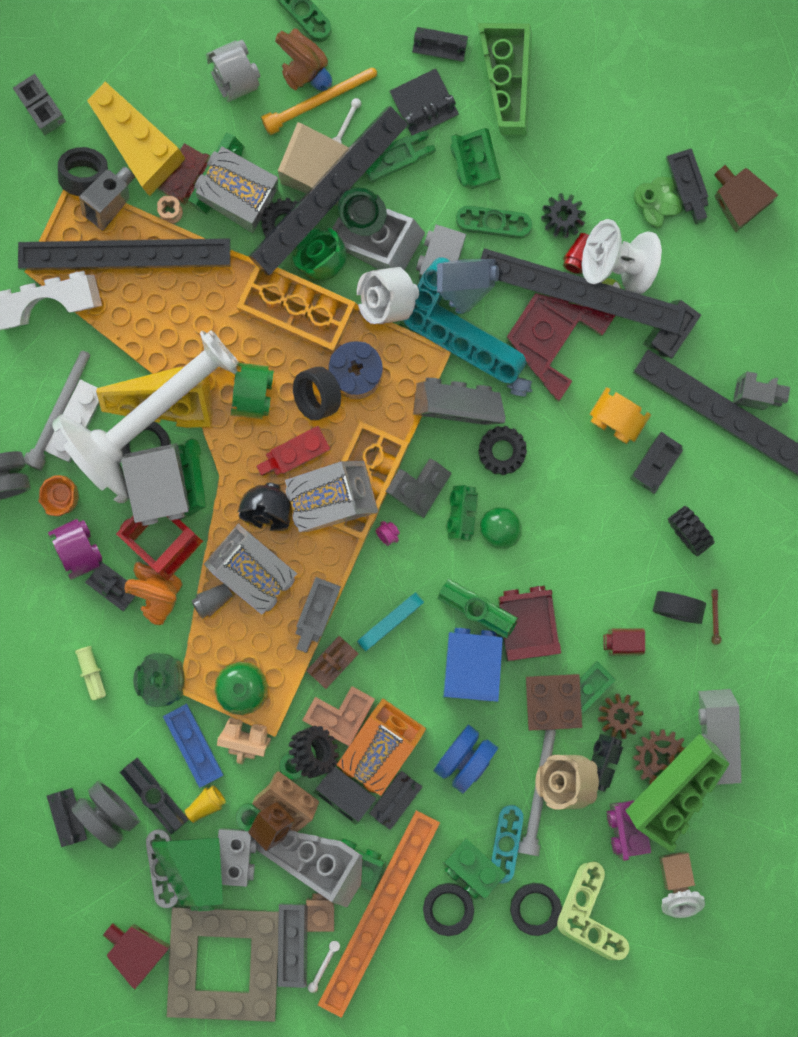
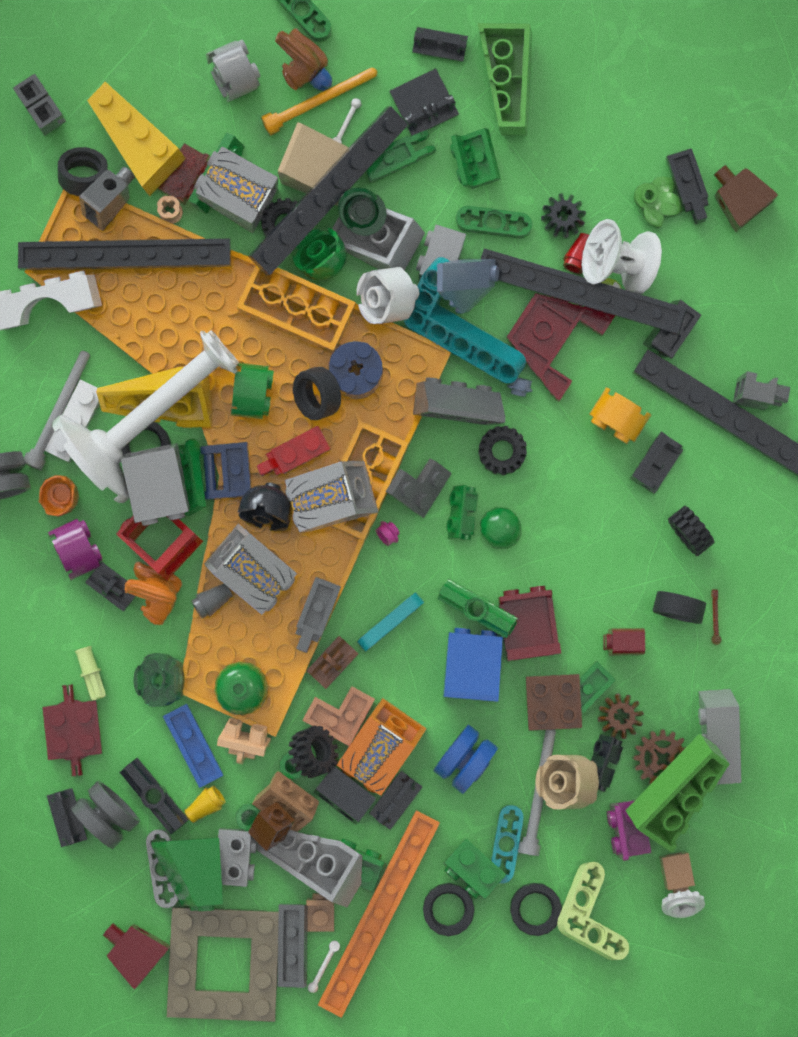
(72, 730): none -> dark red plate
(234, 470): none -> dark blue plate

